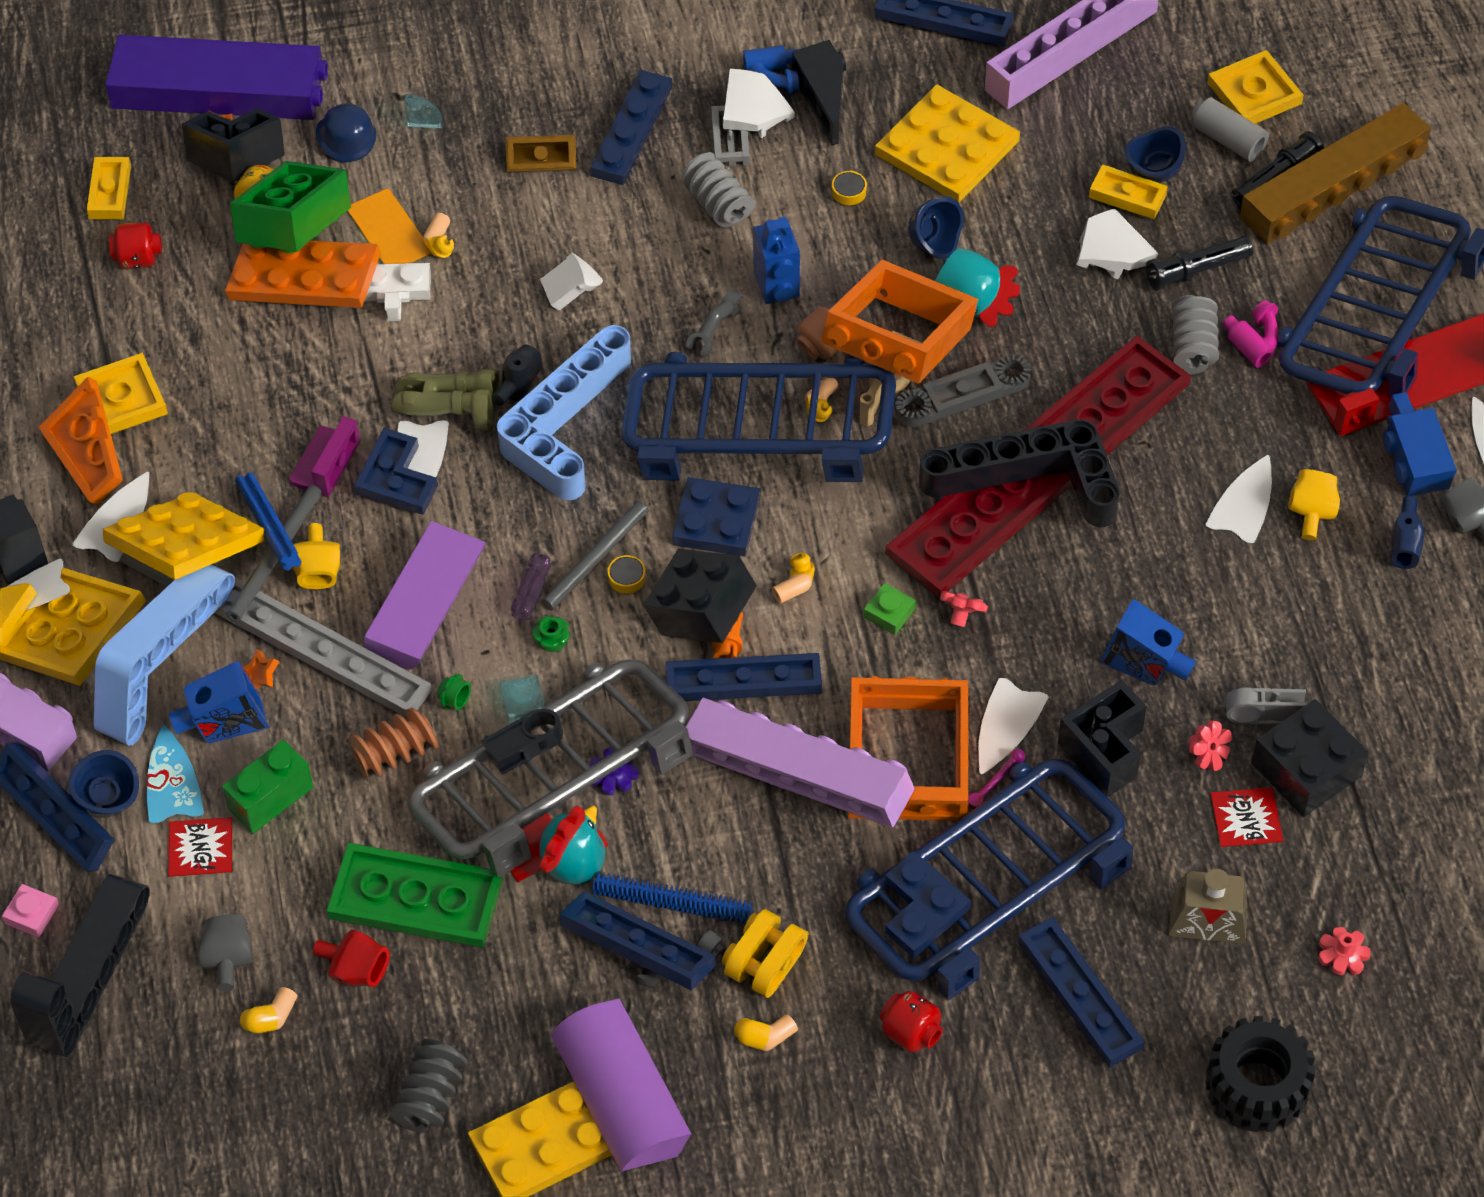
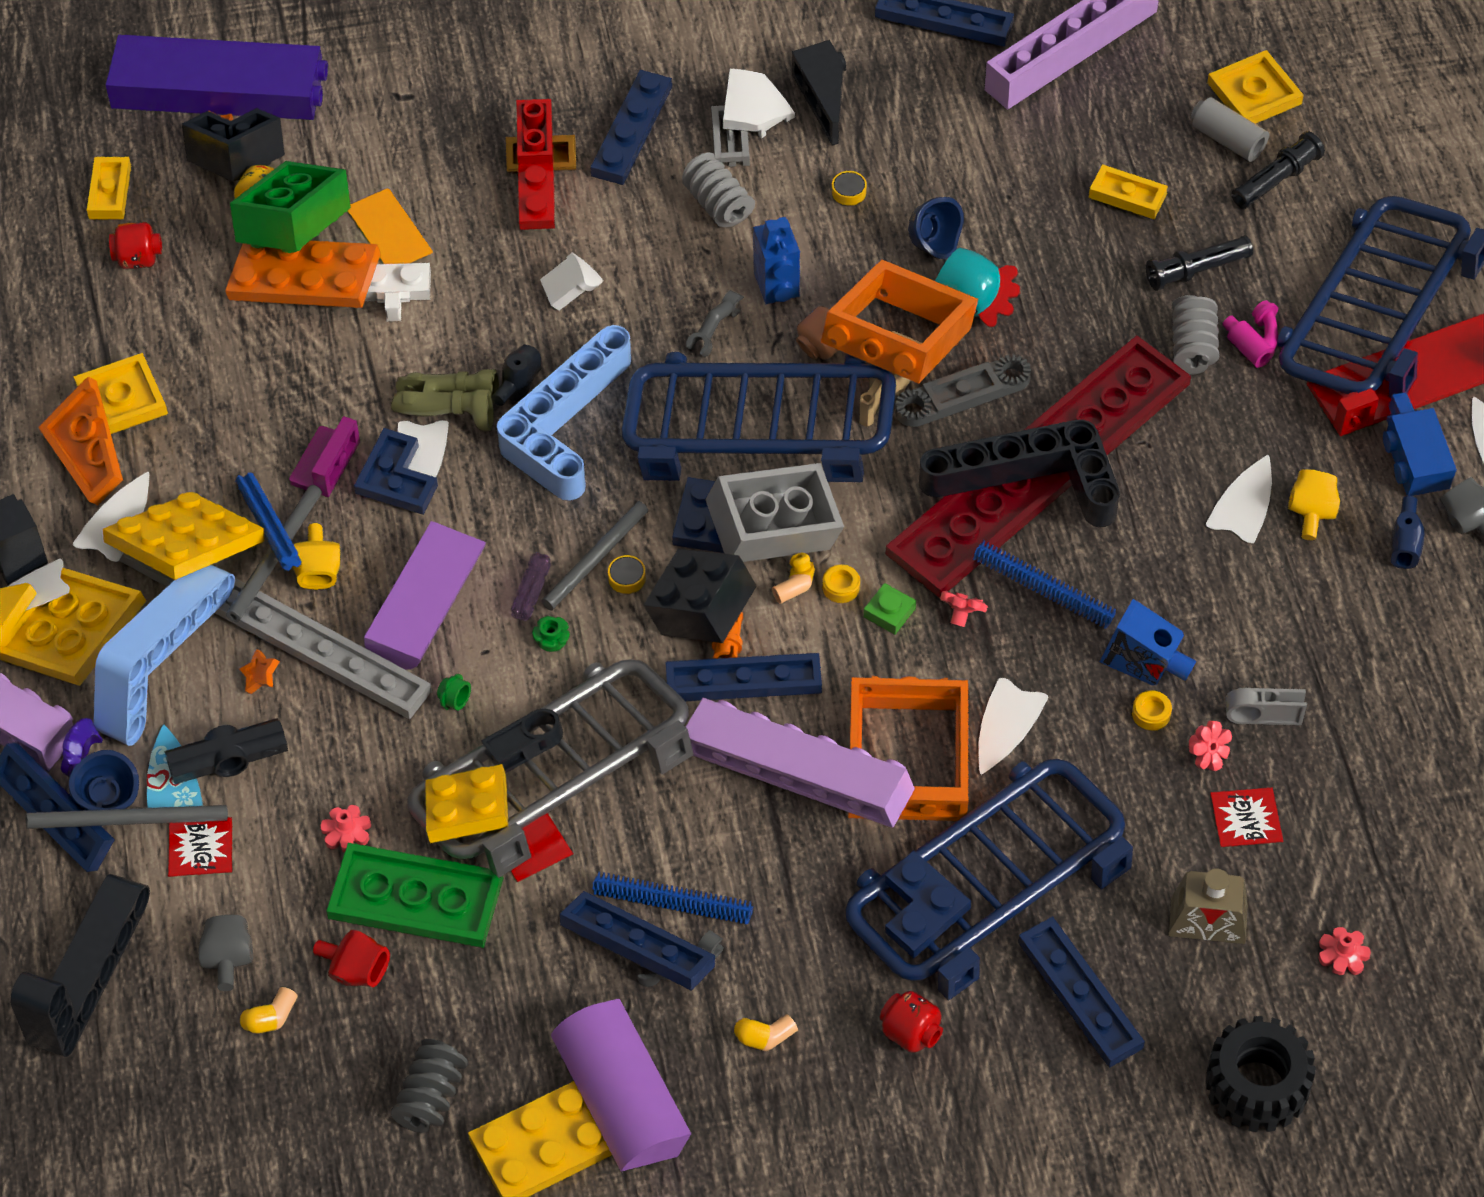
(30, 910): bright pink plate -> none
(78, 743): none -> dark purple piece
(126, 816): none -> dark grey piece
(221, 706): blue torso -> none
(226, 751): none -> black piece
(267, 786): green brick -> none
(345, 827): none -> coral plant
(346, 133): dark blue helmet -> none
(392, 741): nougat piece -> none
(422, 113): clear light blue tile -> none
(435, 238): arm -> none
(466, 803): none -> yellow plate
(522, 697): clear light blue plate -> none
(535, 164): none -> red slope
(573, 847): teal piece -> none
(620, 777): dark purple plant -> none
(759, 933): yellow brick -> none
(771, 59): blue plant -> none
(774, 512): none -> light grey brick
(826, 389): arm -> none
(841, 583): none -> yellow tile
(947, 143): yellow plate -> none
(1016, 757): magenta hinge -> none
(1047, 585): none -> blue axle
(1100, 736): black brick -> none
(1113, 244): white slope -> none
(1151, 710): none -> yellow tile
(1157, 153): dark blue helmet -> none
(1309, 757): black brick -> none
(1335, 173): pearl gold brick -> none

